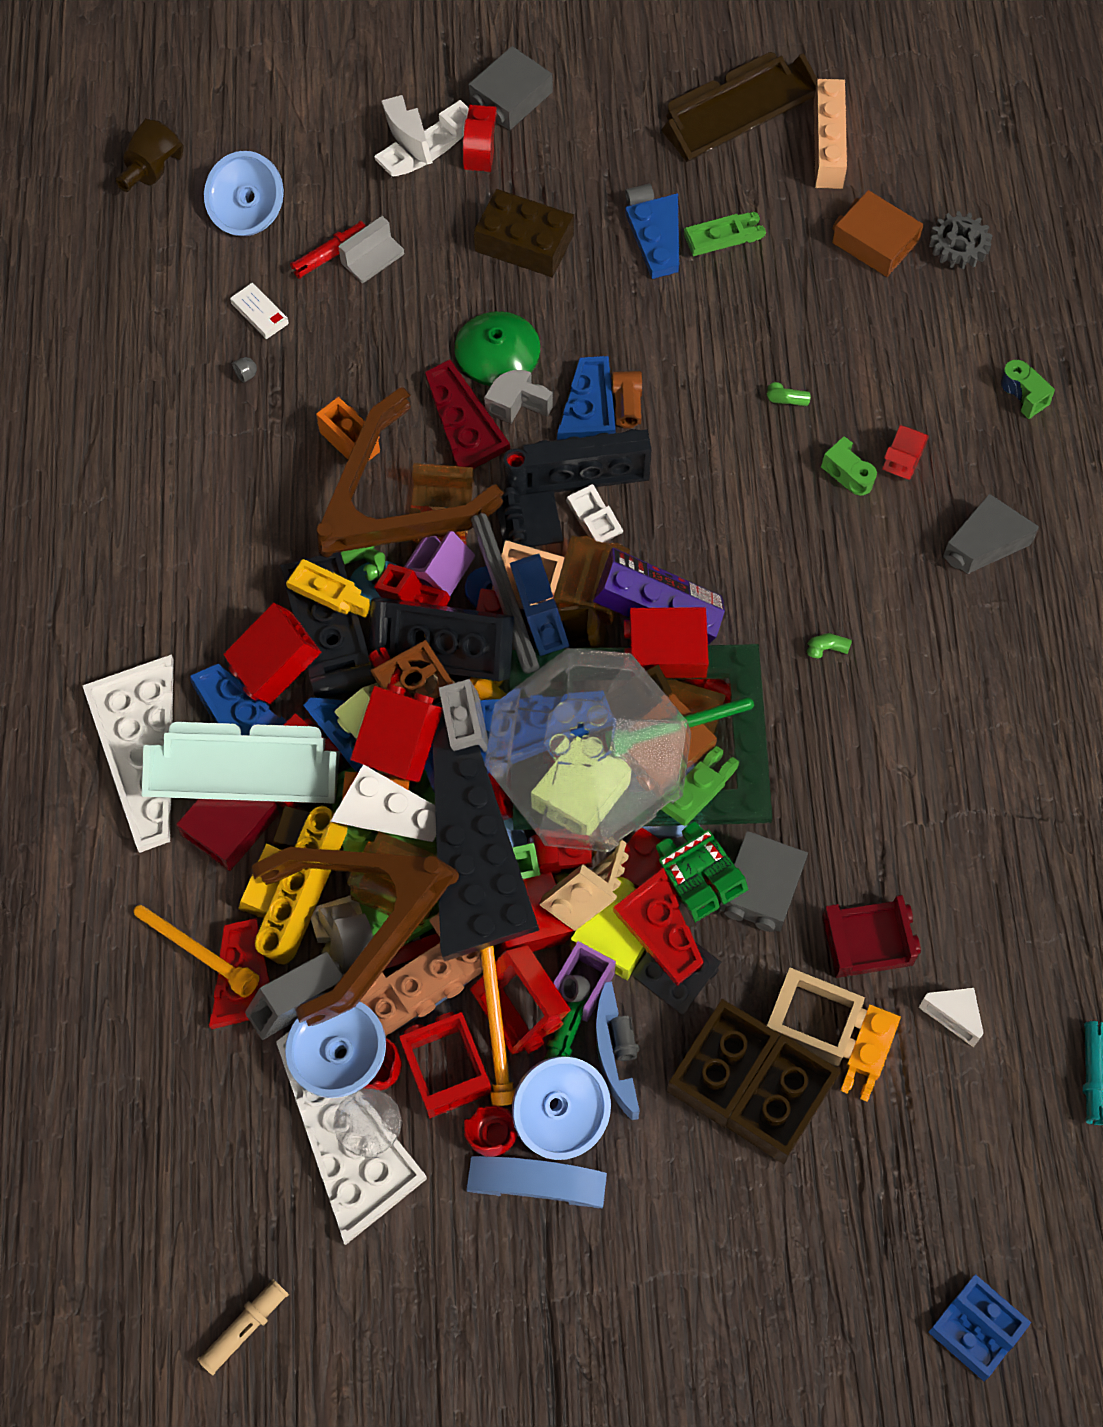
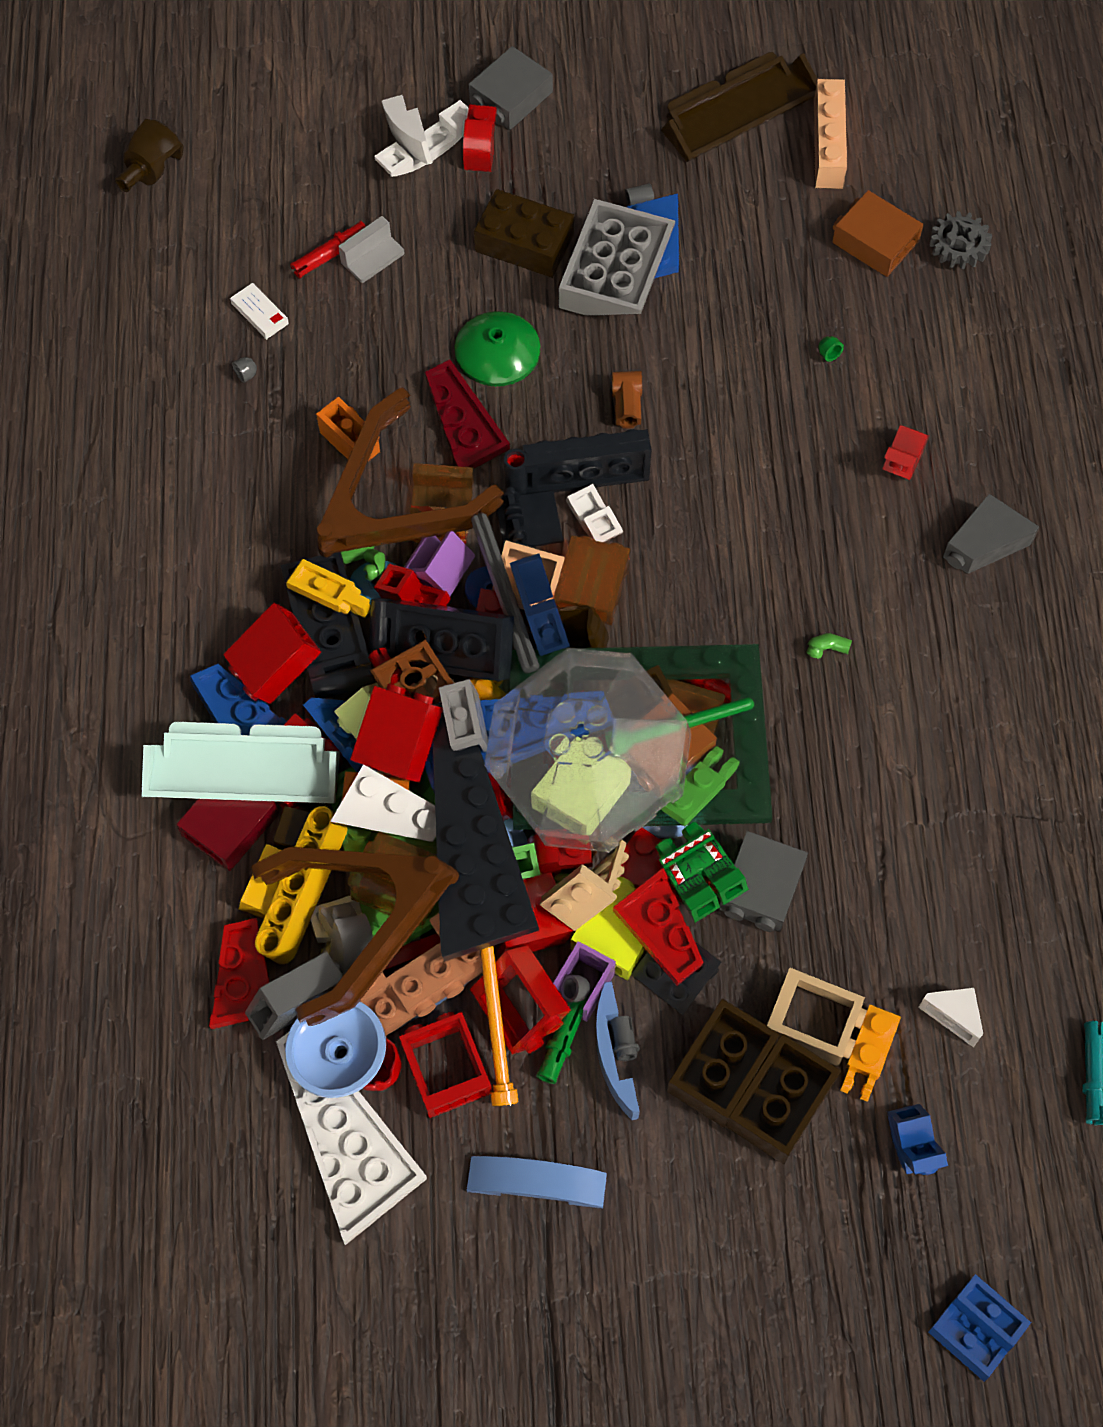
(128, 713): white wing -> none
(229, 191): light blue dish -> none
(242, 980): light orange piece -> none
(244, 1325): tan pin -> none
(367, 1122): clear dish -> none
(490, 1131): red hair -> none
(516, 390): light grey brick -> none
(580, 1112): light blue dish -> none
(590, 401): blue wing -> none
(614, 261): none -> light grey slope
(637, 584): dark purple slope -> none
(669, 638): red brick -> none
(723, 233): bright green hinge -> none
(778, 394): bright green arm -> none
(830, 348): none -> green hinge
(848, 468): bright green leg -> none
(871, 937): dark red panel -> none
(915, 1140): none -> blue brick
(1027, 387): bright green leg -> none

